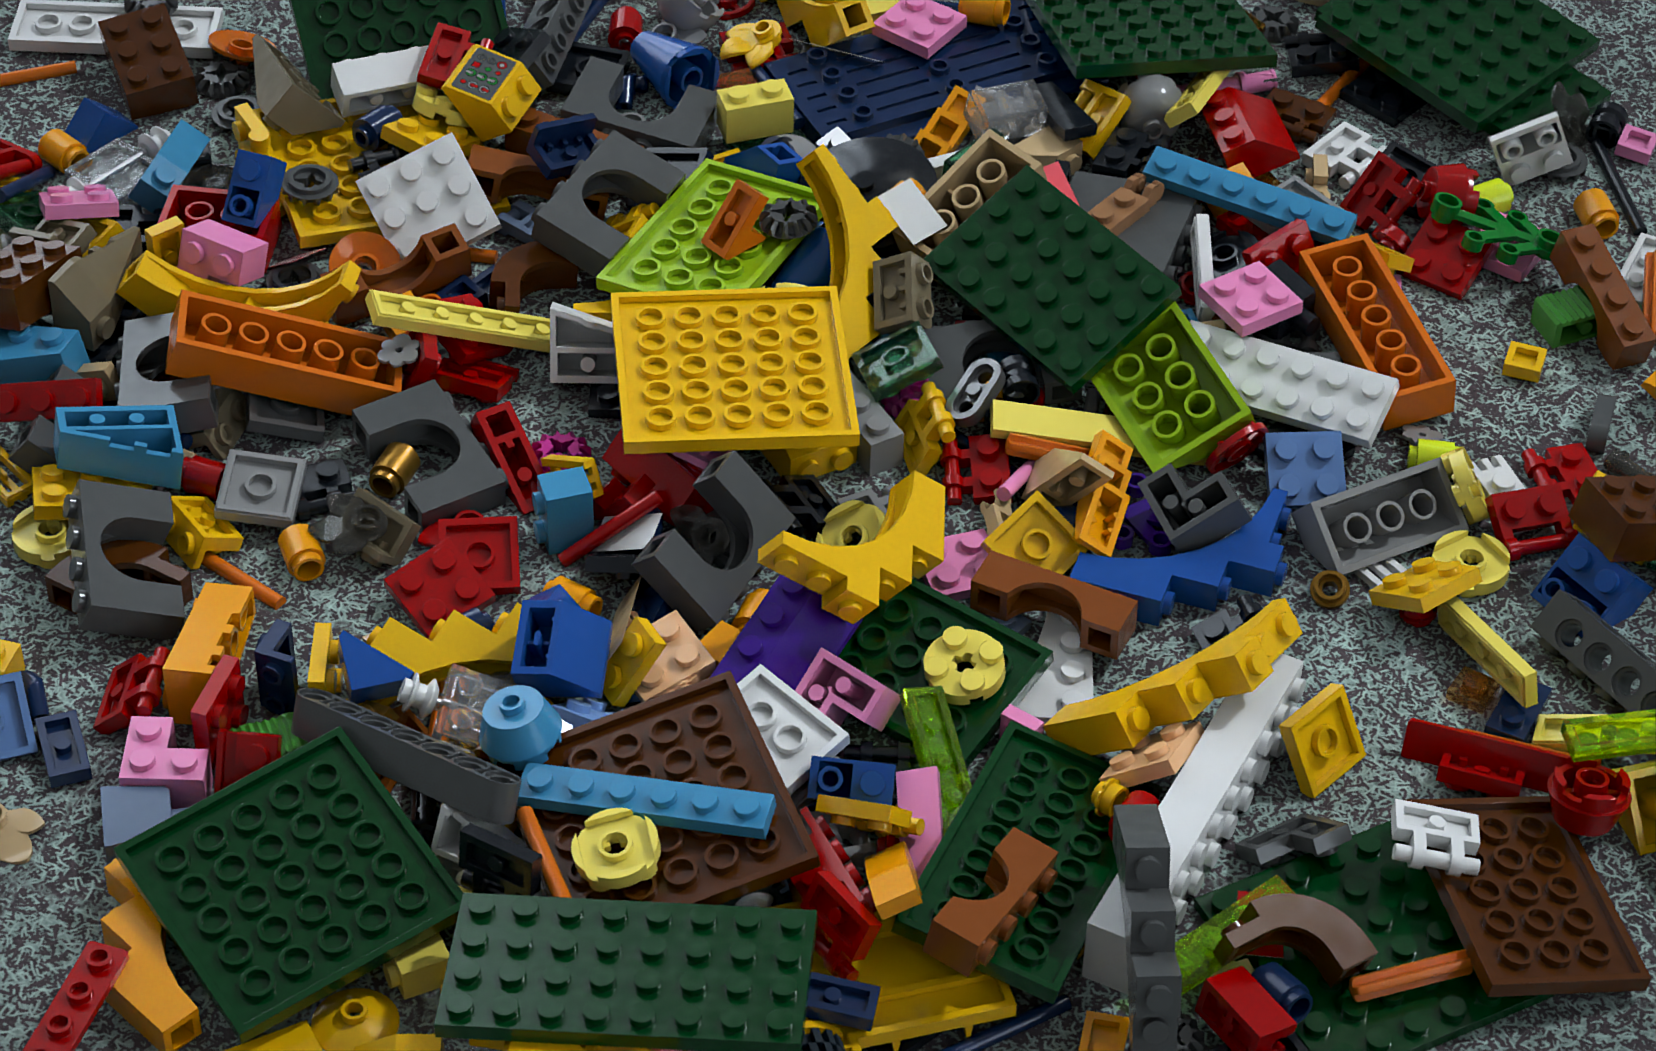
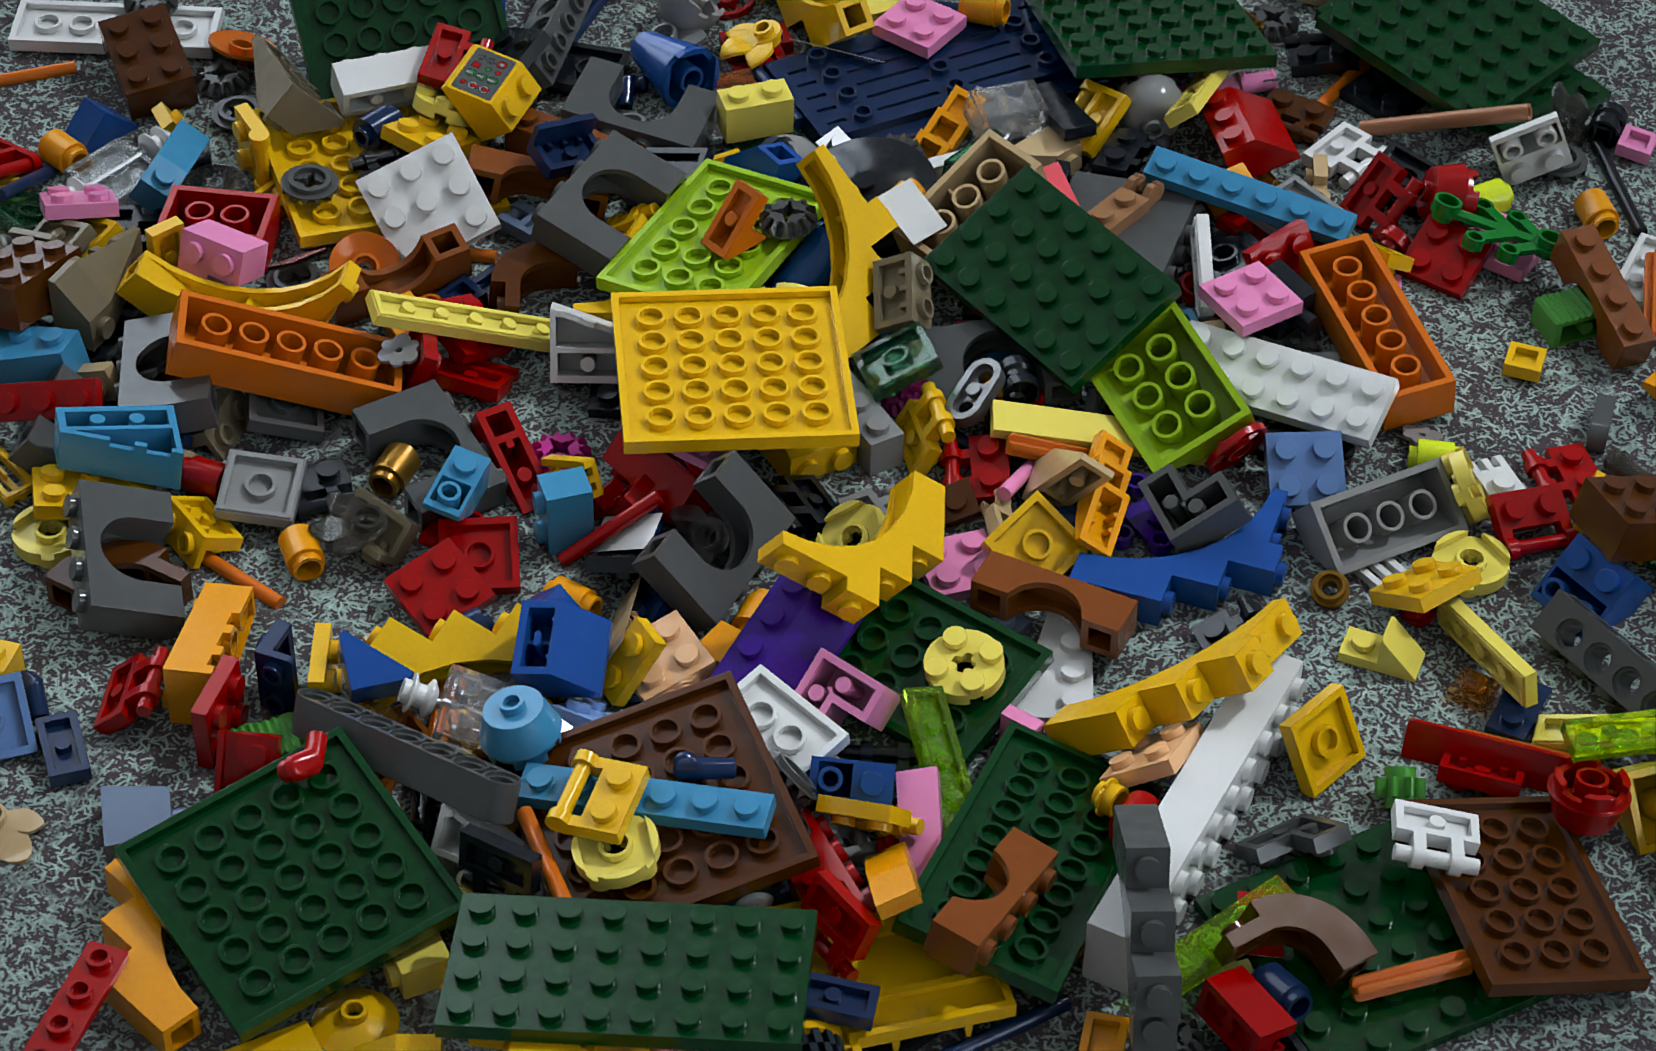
(155, 760): bright pink brick -> none
(167, 119): none -> yellow plate
(253, 188): blue slope -> none
(305, 762): none -> red arm
(459, 484): none -> dark azure slope
(610, 803): none -> yellow plate
(624, 27): red brick -> none
(692, 768): none -> dark blue arm
(795, 779): none -> dark grey gear
(960, 503): none -> reddish brown plate
(1388, 654): none -> light yellow slope
(1399, 783): none -> bright green gear
(1447, 120): none -> nougat piece

